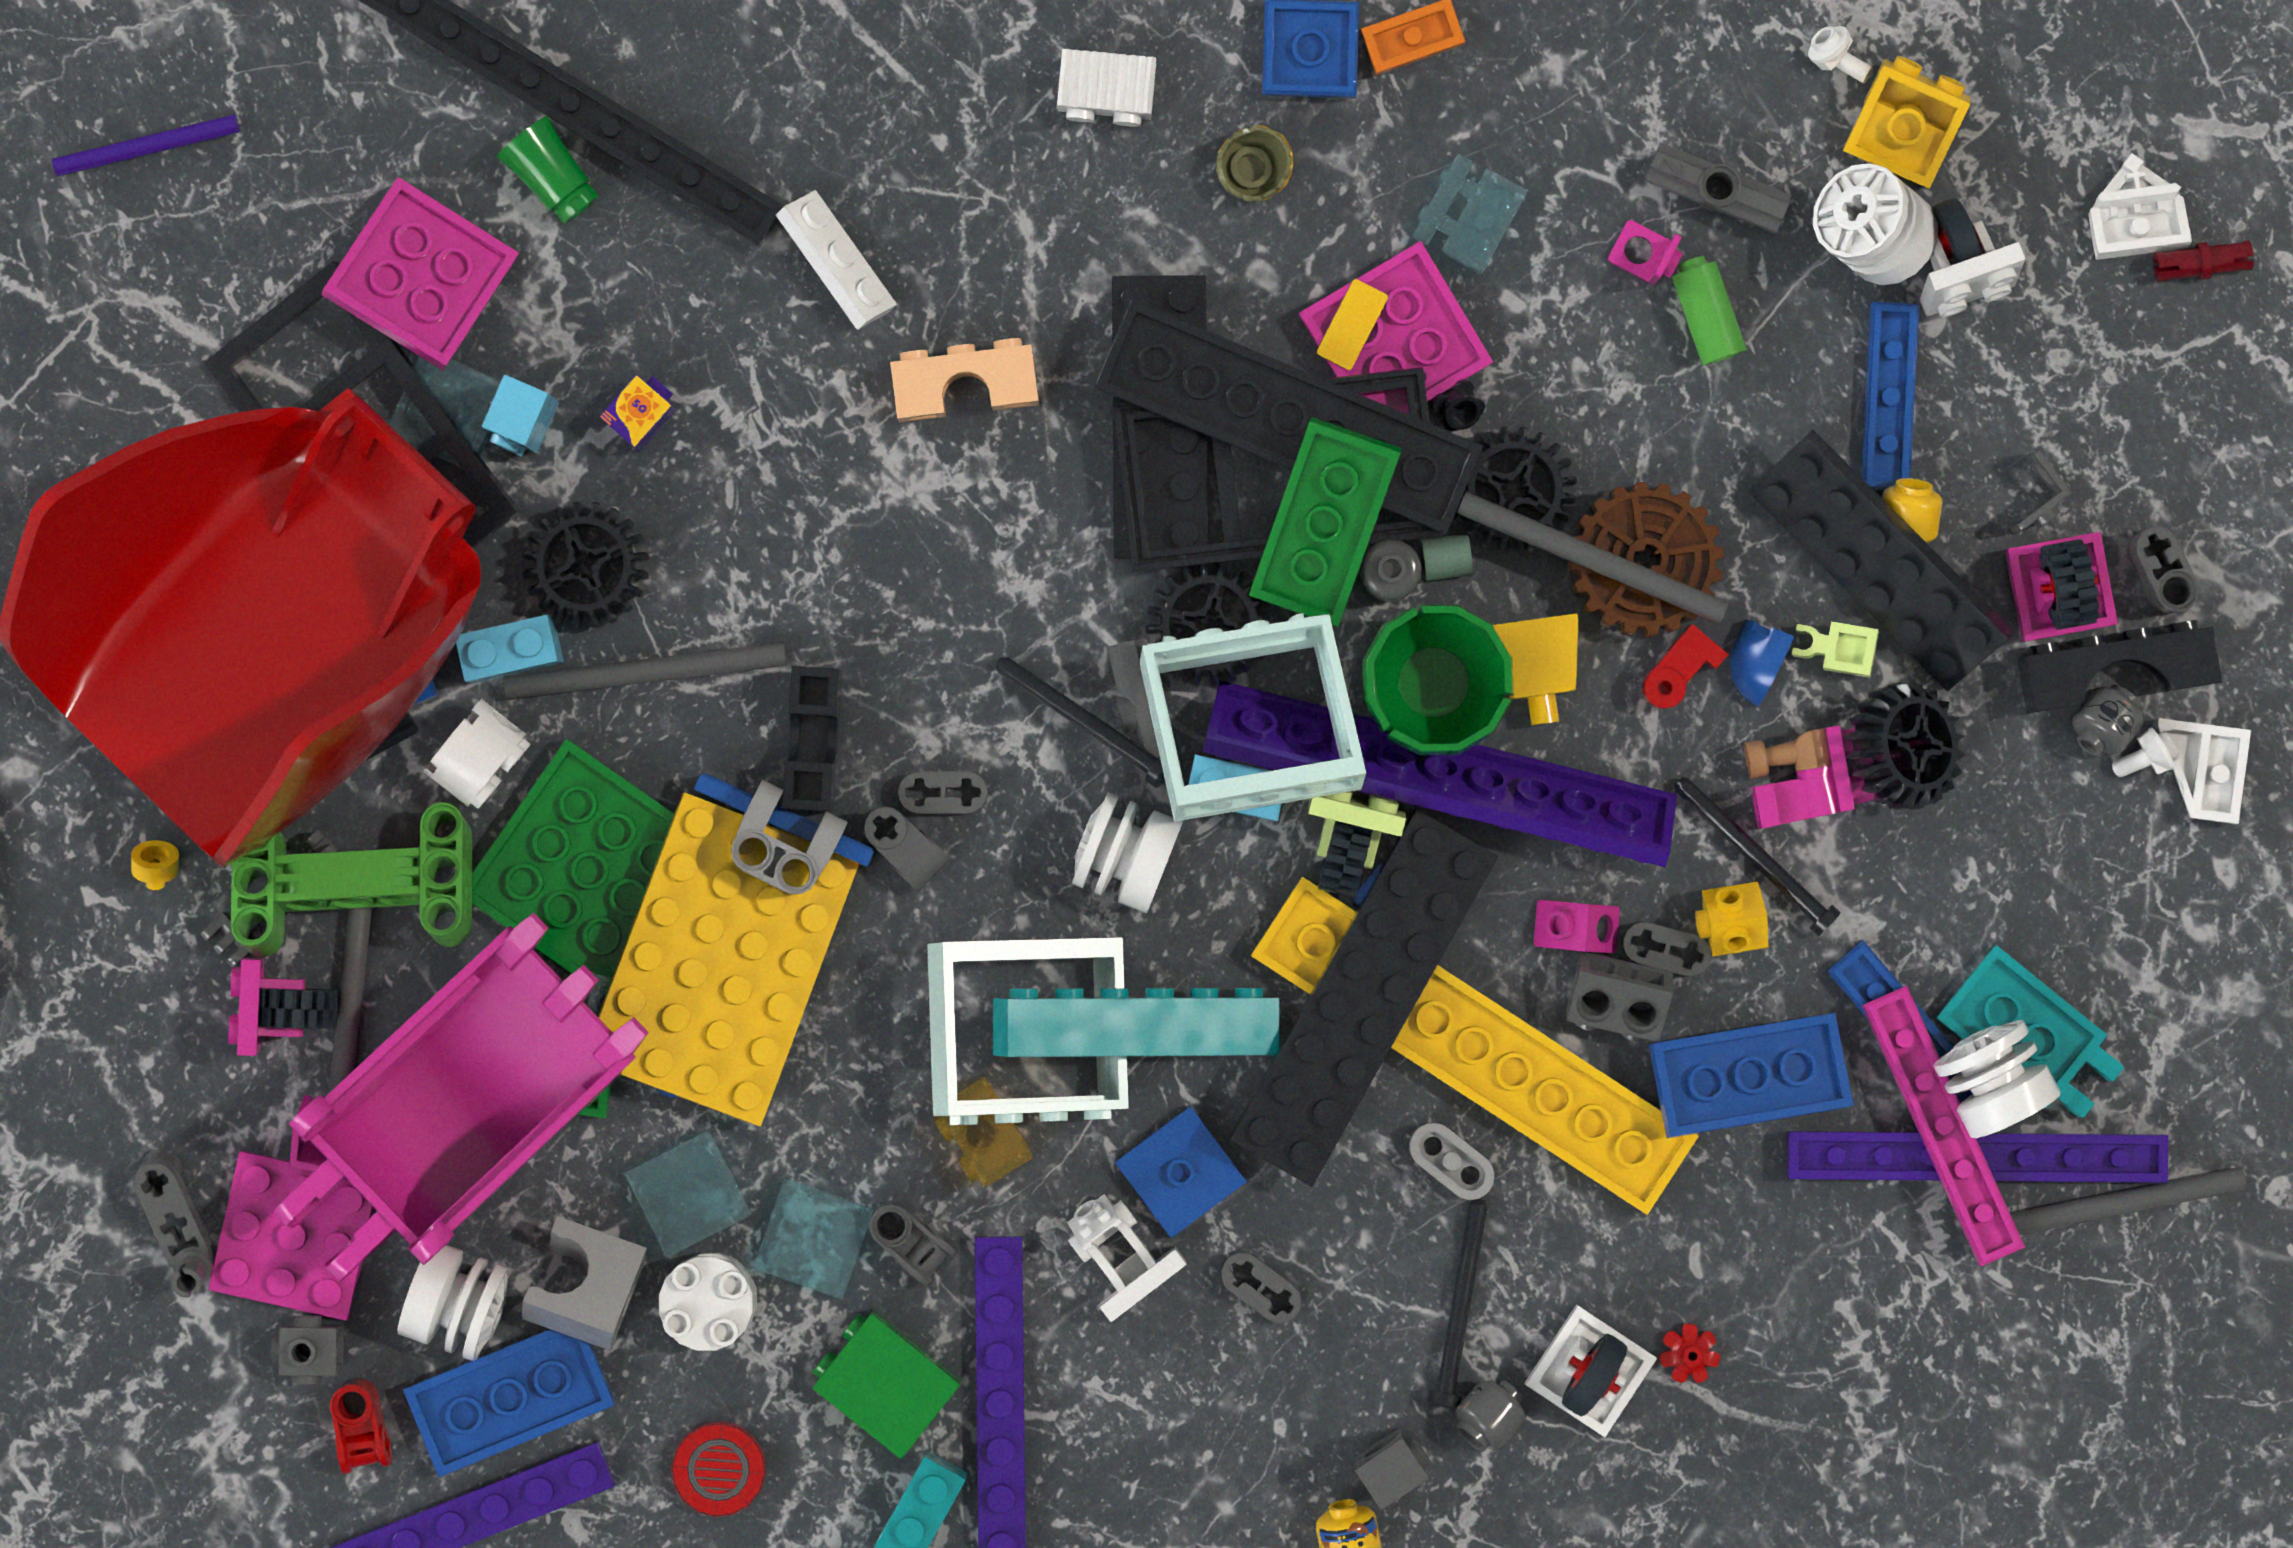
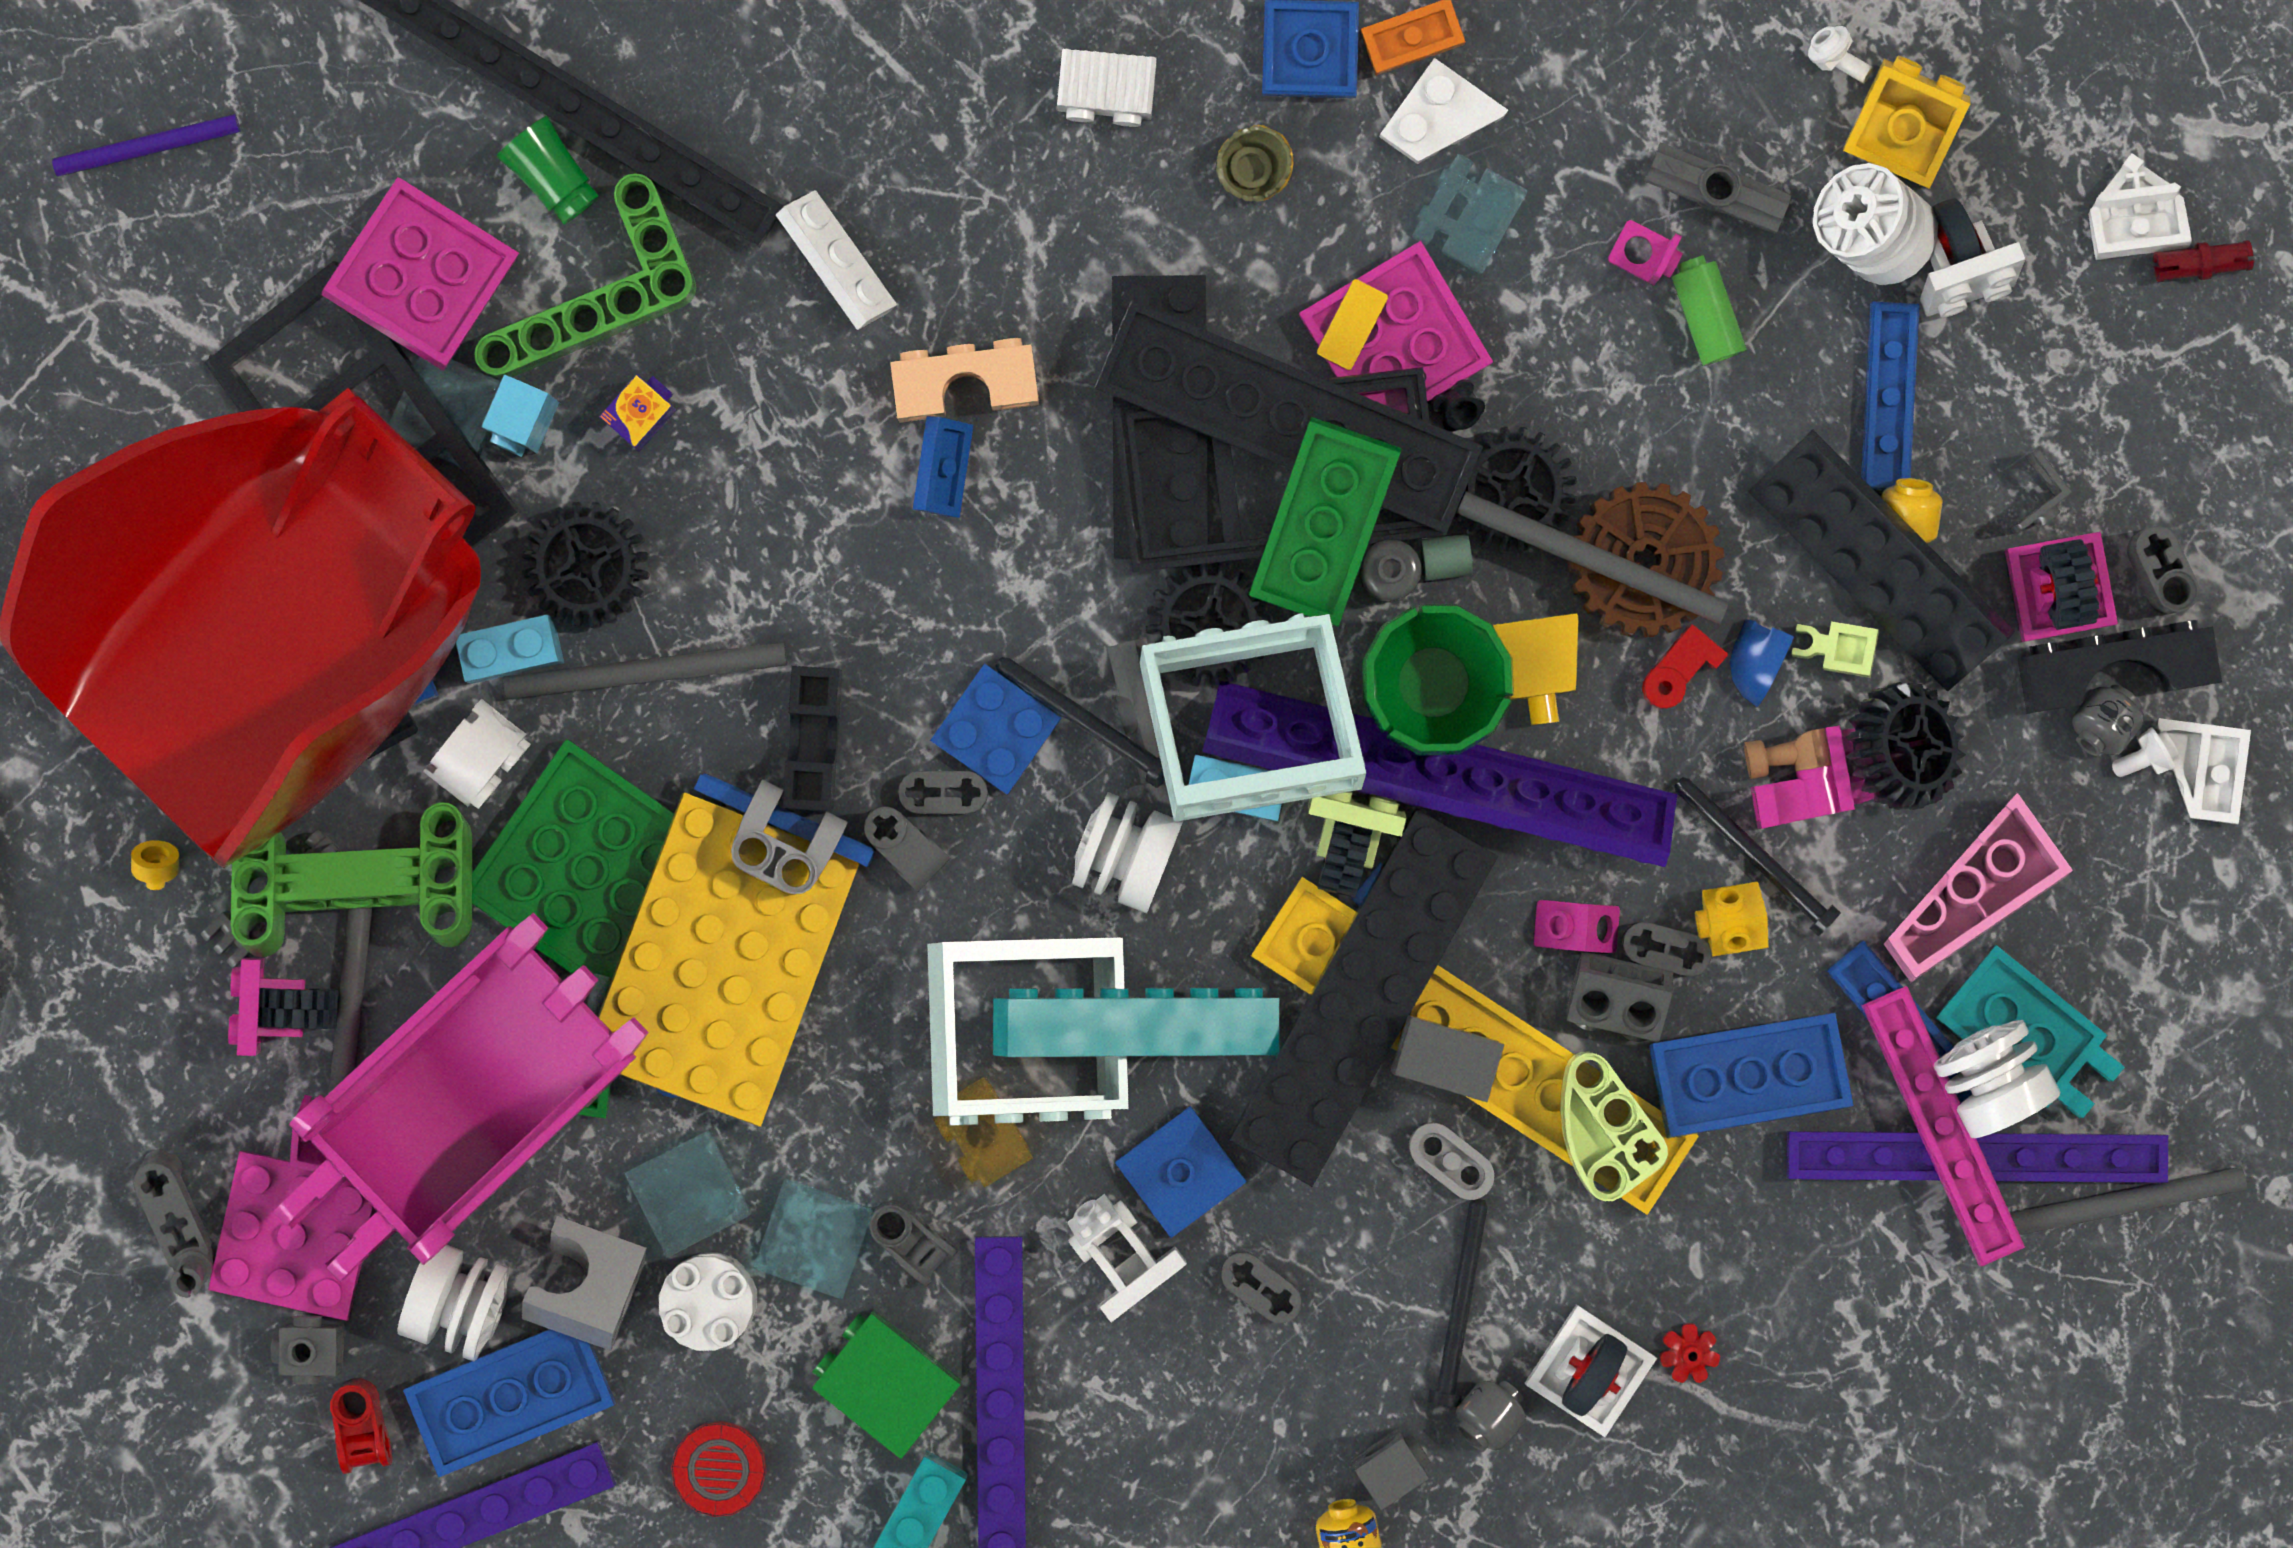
(605, 299): none -> bright green beam
(943, 466): none -> blue plate
(996, 729): none -> blue plate
(1439, 114): none -> white wing
(1447, 1058): none -> dark grey piece
(1595, 1142): none -> yellowish green beam
(1988, 883): none -> bright pink wedge

